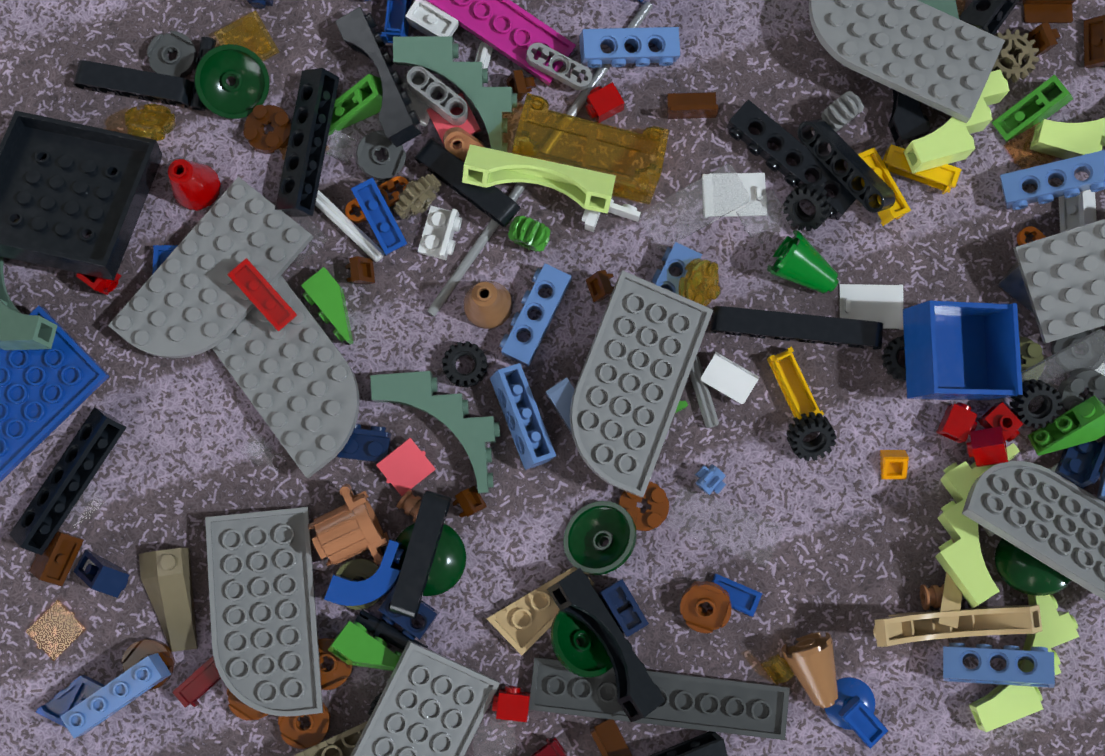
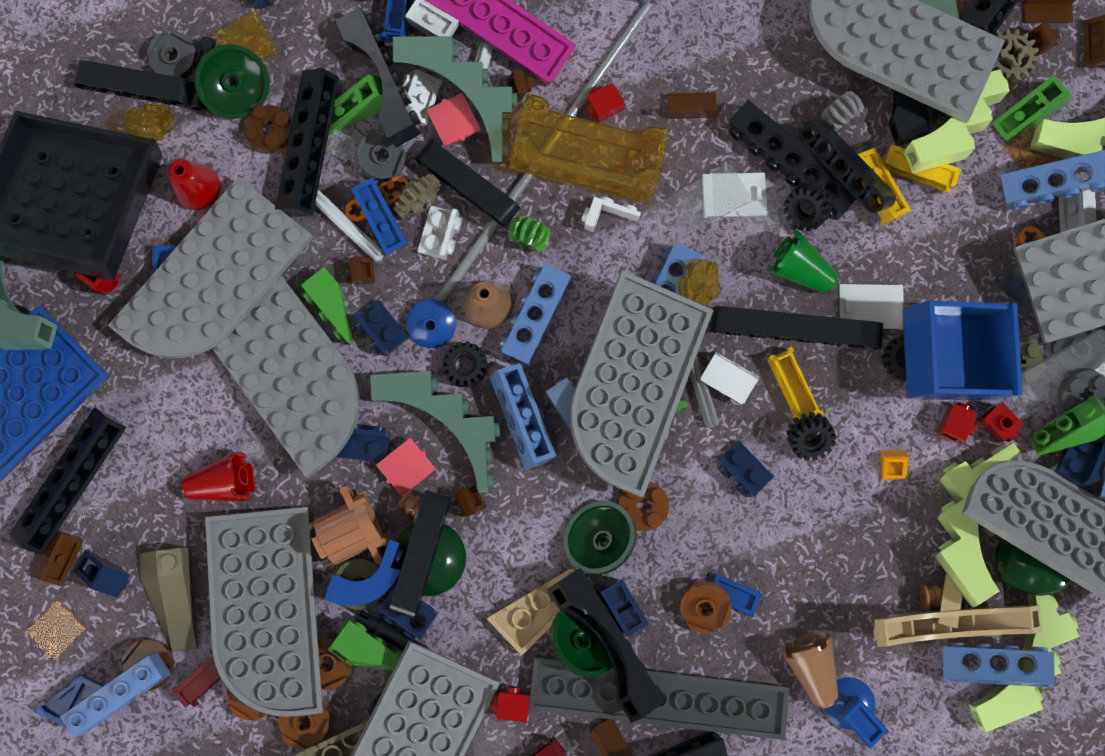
(221, 480): none -> red cone
(262, 294): red plate -> none
(381, 327): none -> dark blue bracket
(432, 85): light grey beam -> none
(438, 313): none -> blue dish
(460, 150): nougat plate -> none
(492, 167): yellowish green arch -> none
(556, 56): light grey beam -> none
(600, 285): reddish brown tile -> none
(663, 37): medium blue brick -> none
(710, 479): medium blue gear -> none
(744, 469): none -> dark blue bracket
(777, 669): clear yellow plate -> none
(988, 446): red brick -> none
(1047, 410): black tyre -> none

